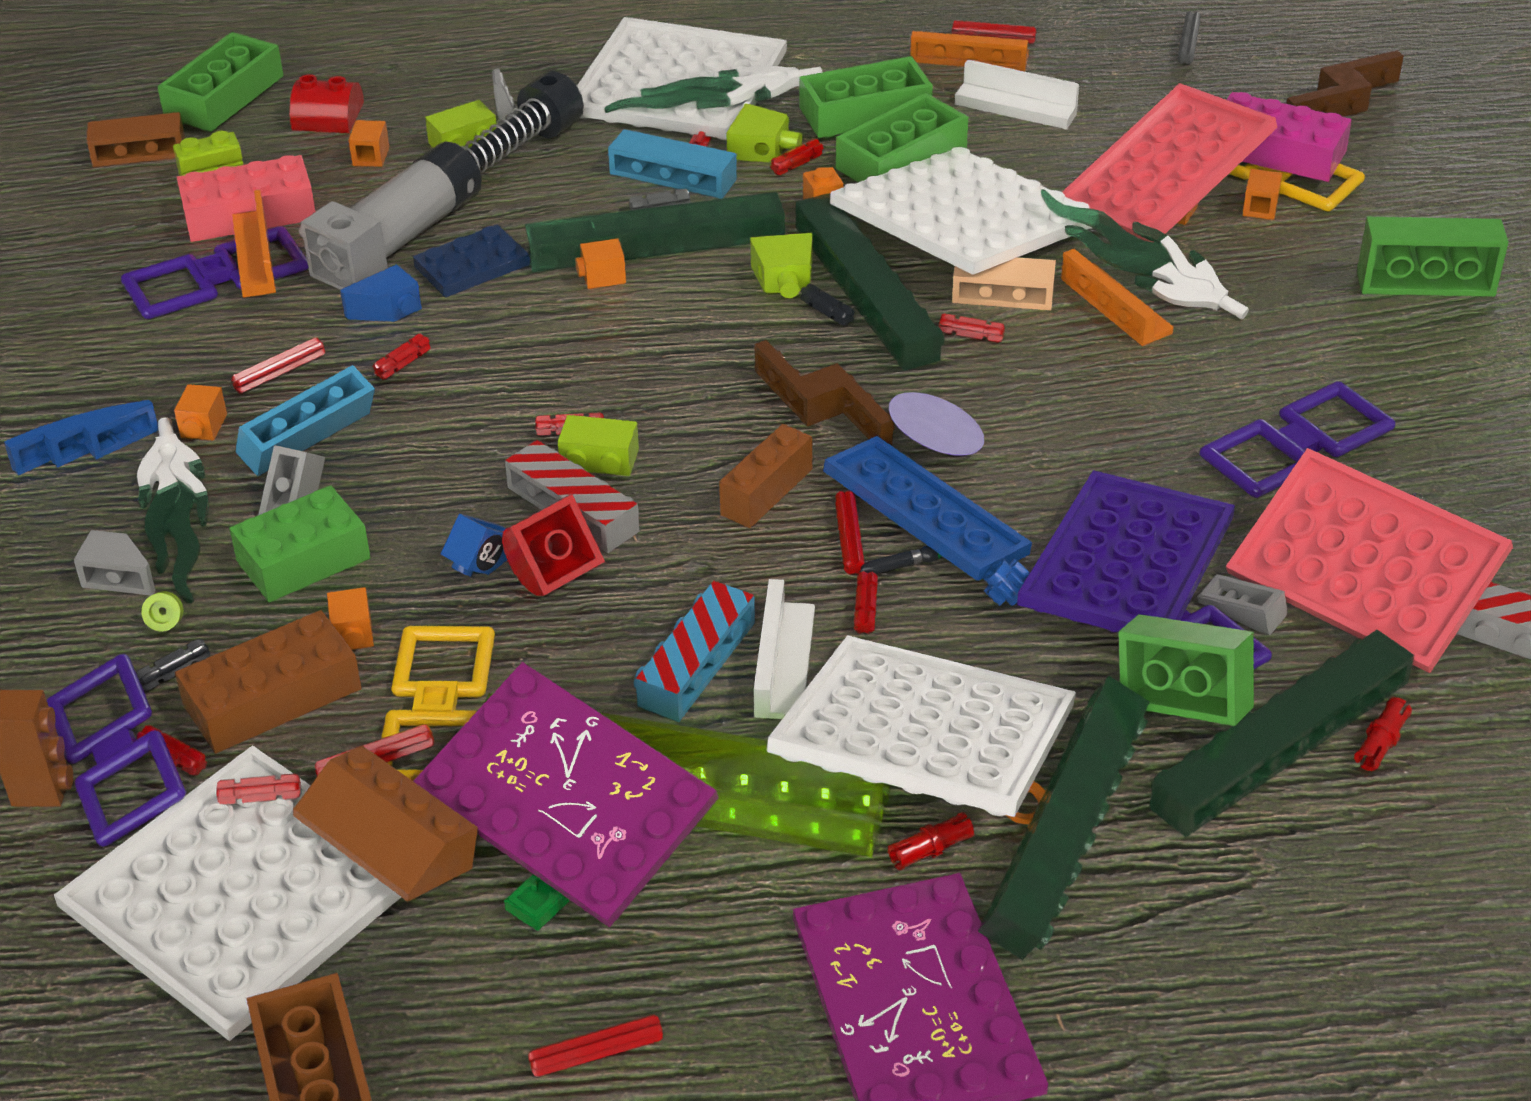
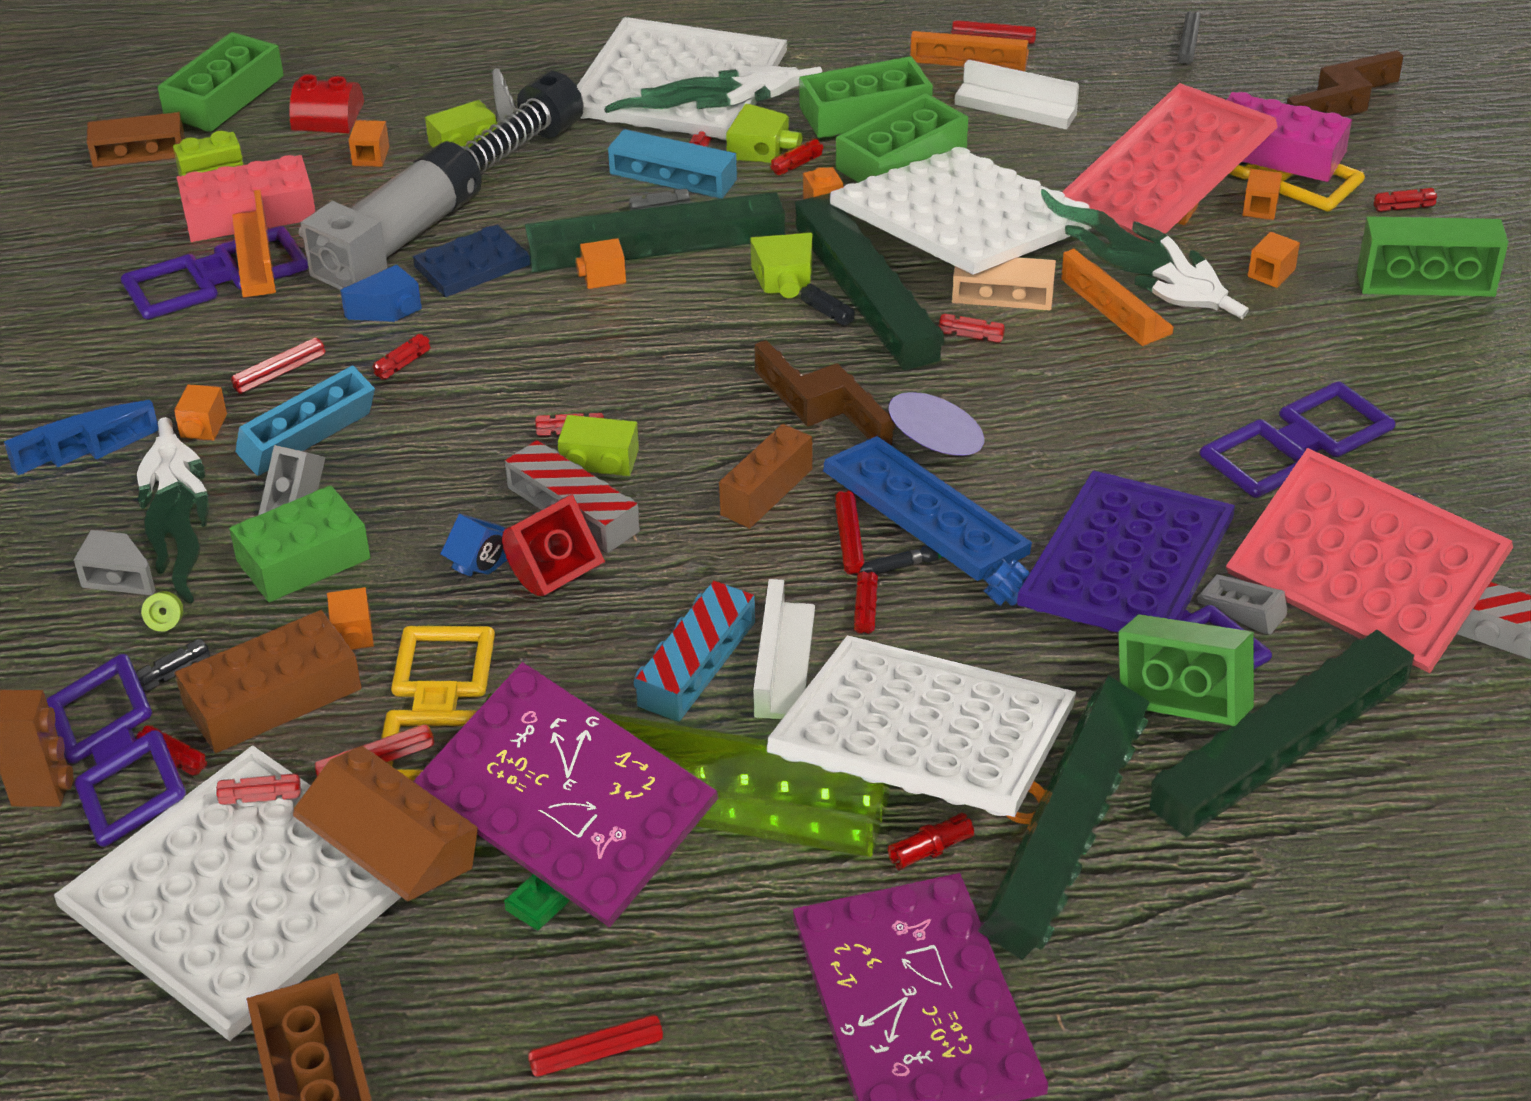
(1273, 259): none -> orange brick
(1383, 734): red pin -> none
(1405, 199): none -> red axle

